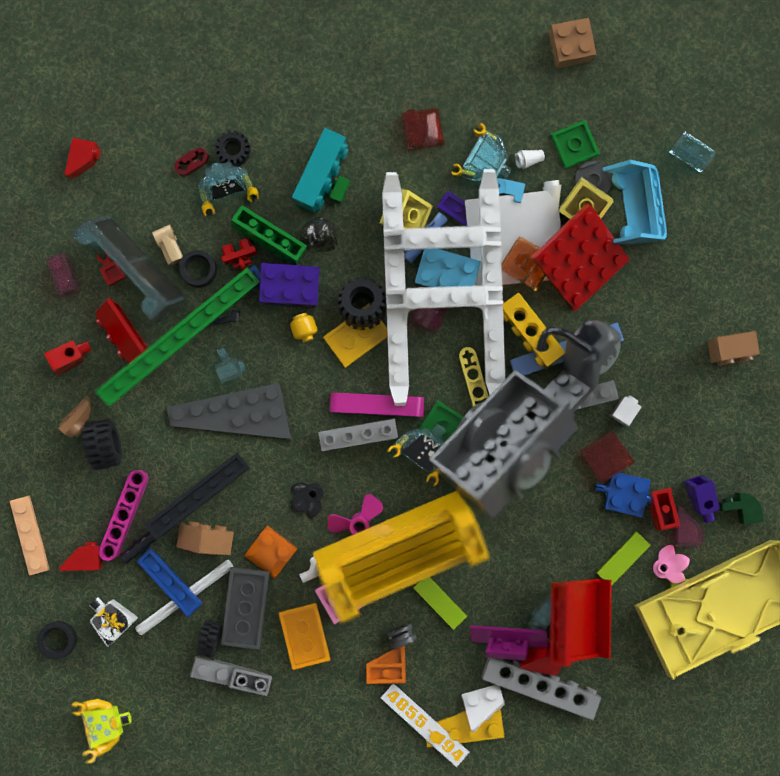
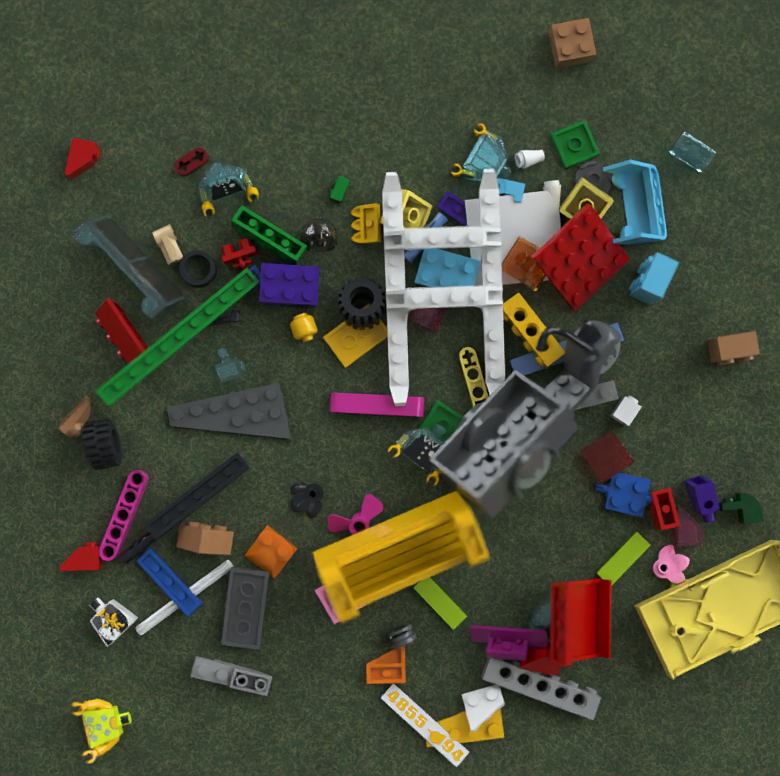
(29, 535): light nougat plate -> none
(41, 640): black tyre -> none
(59, 358): red torso -> none
(63, 274): clear pink brick -> none
(111, 271): red plate -> none
(209, 639): black tyre -> none
(233, 137): black tyre -> none
(304, 636): light orange plate -> none
(311, 573): white arm -> none
(320, 171): teal brick -> none
(358, 435): light grey brick -> none
(368, 224): none -> yellow plate
(422, 129): clear red slope -> none
(653, 278): none -> medium azure brick

